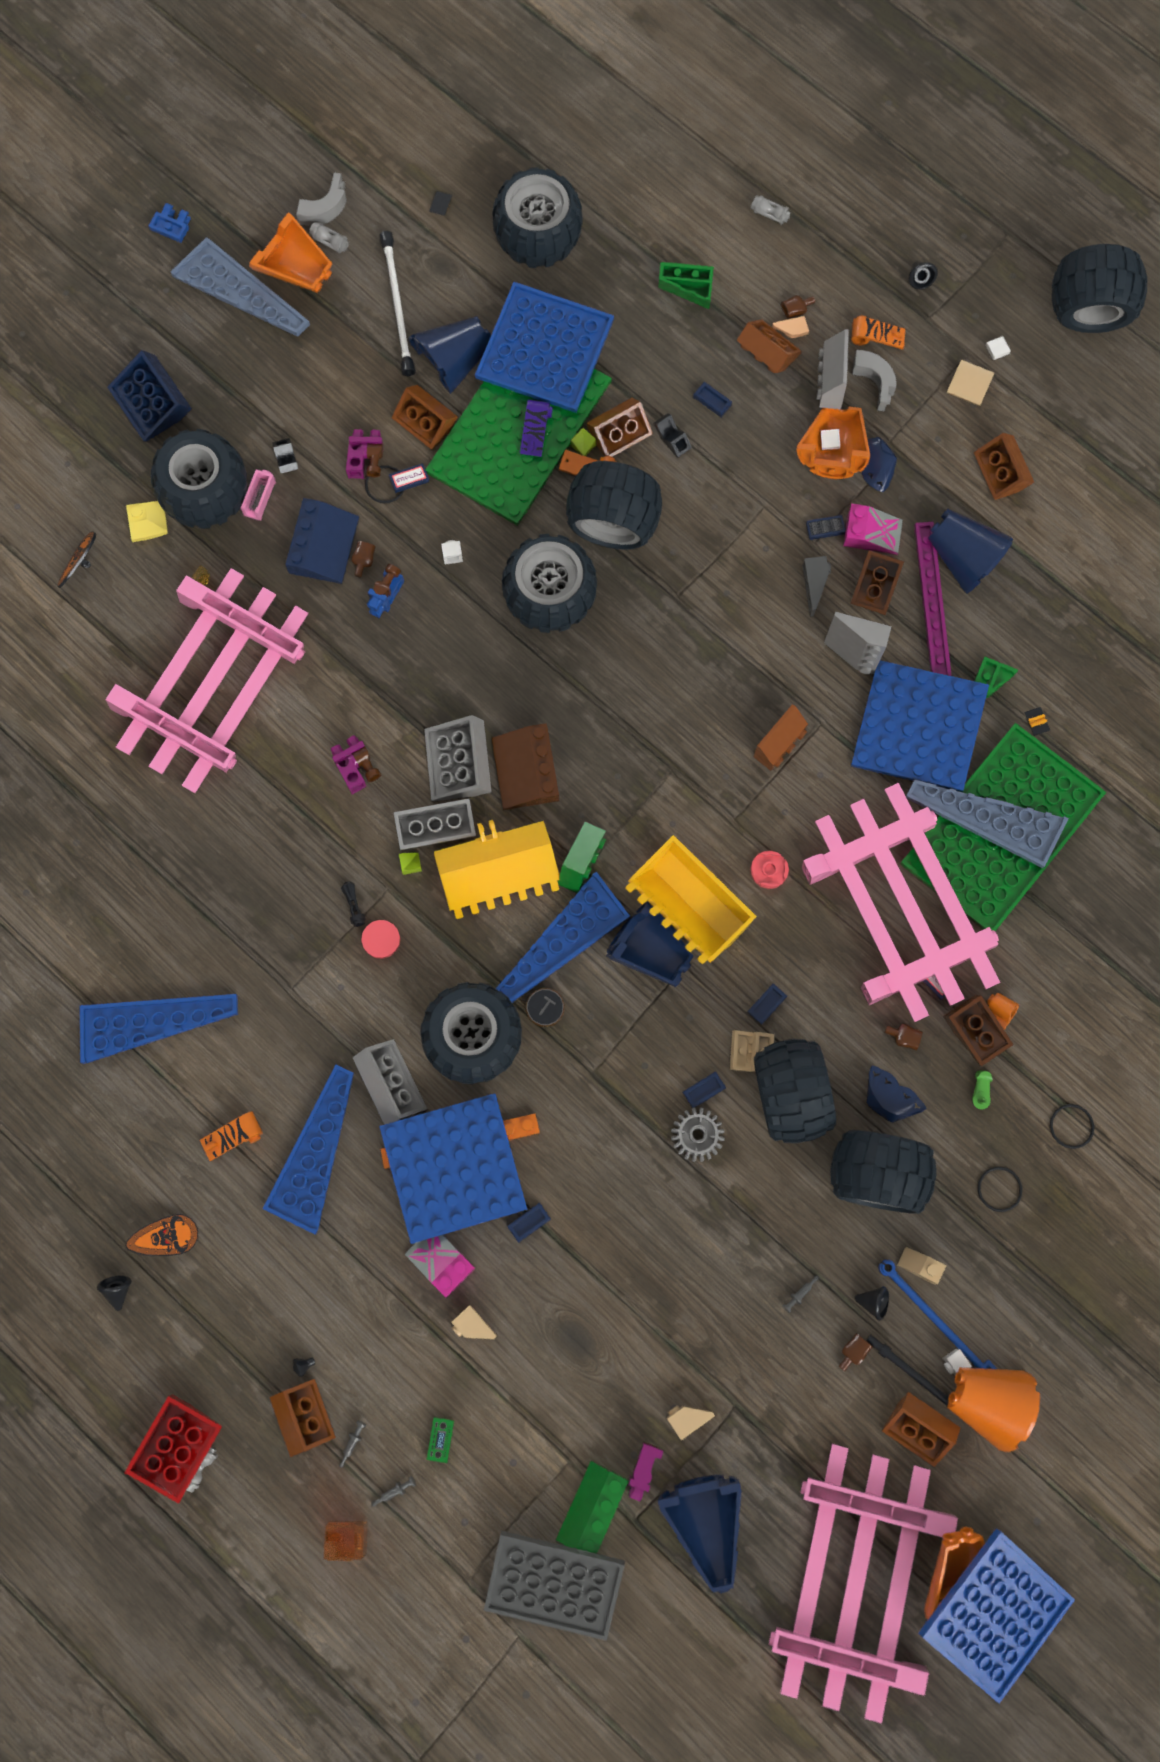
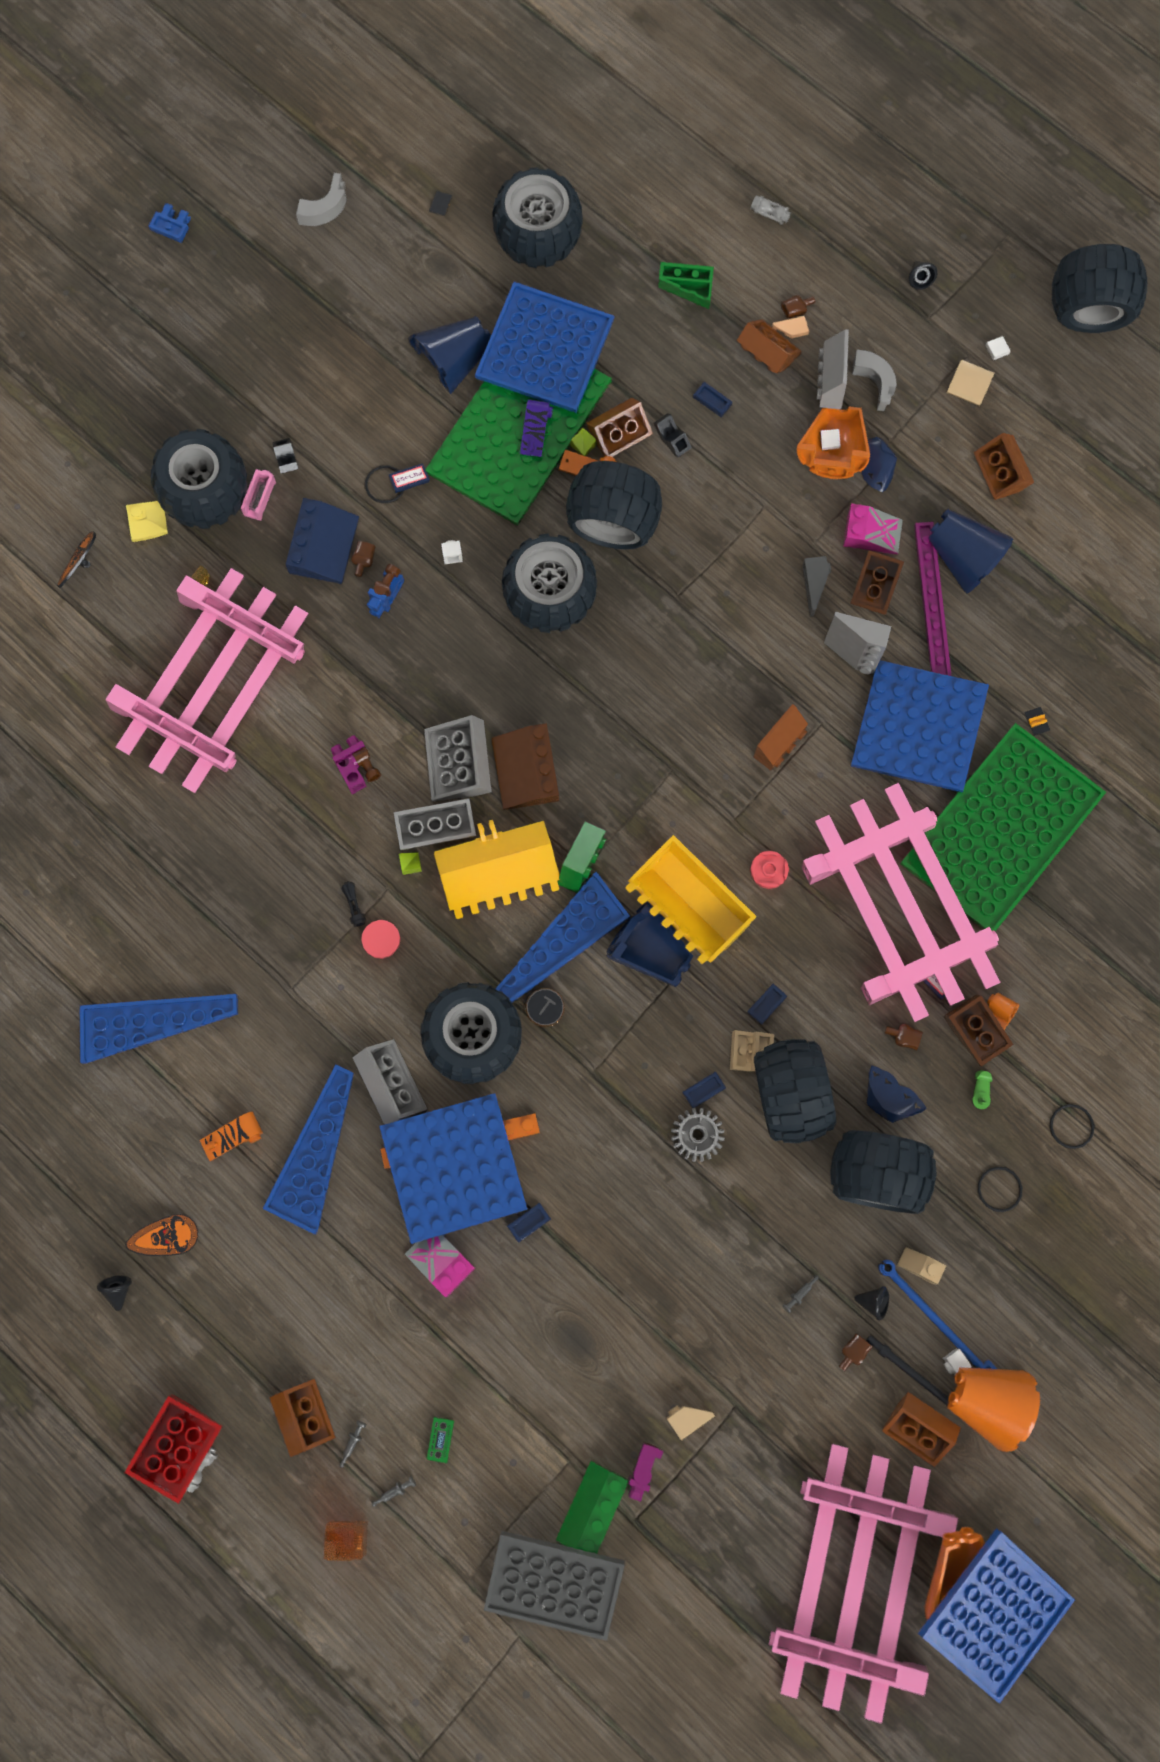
(148, 396): dark blue slope -> none
(224, 278): sand blue wing -> none
(293, 257): orange cone -> none
(301, 1366): black rock -> none
(322, 234): light grey piece -> none
(361, 449): magenta hips -> none
(407, 363): white hose -> none
(424, 416): dark orange slope -> none
(472, 1325): tan slope -> none
(707, 1525): dark blue cone -> none
(825, 527): tile -> none
(868, 329): orange door -> none
(994, 674): green wing -> none
(1012, 827): sand blue wing -> none

